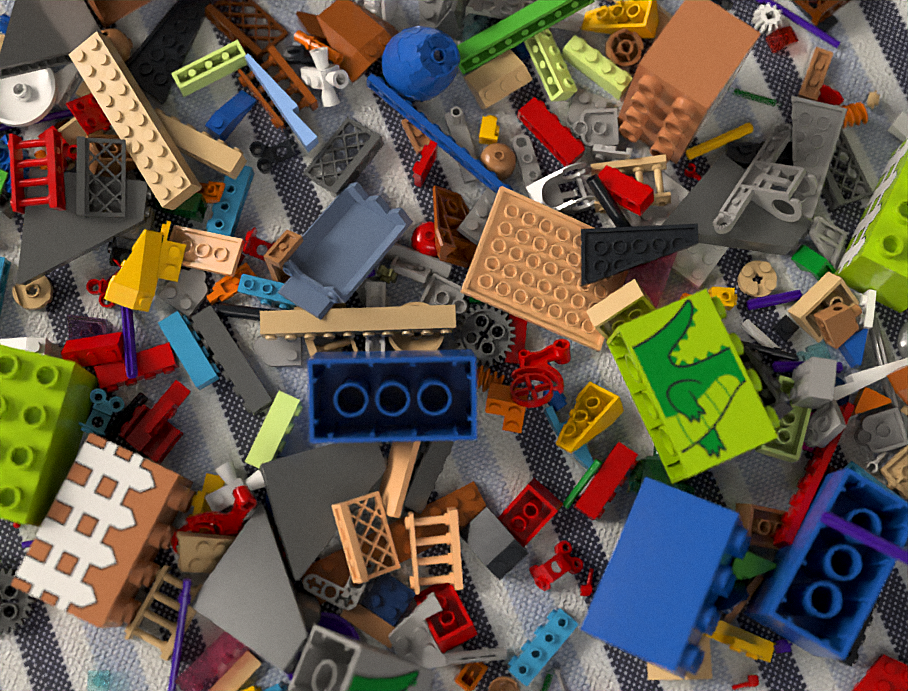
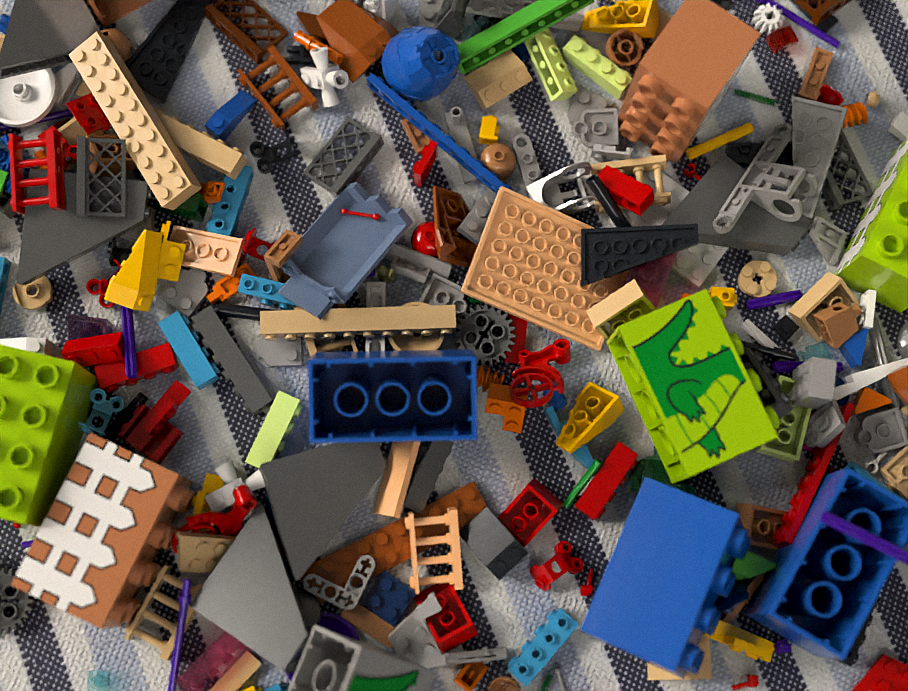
(210, 68): yellowish green brick -> none
(285, 105): light blue slope -> none
(350, 538): light nougat fence -> none
(376, 216): none -> red hinge
(551, 132): red brick -> none
(812, 262): green slope -> none

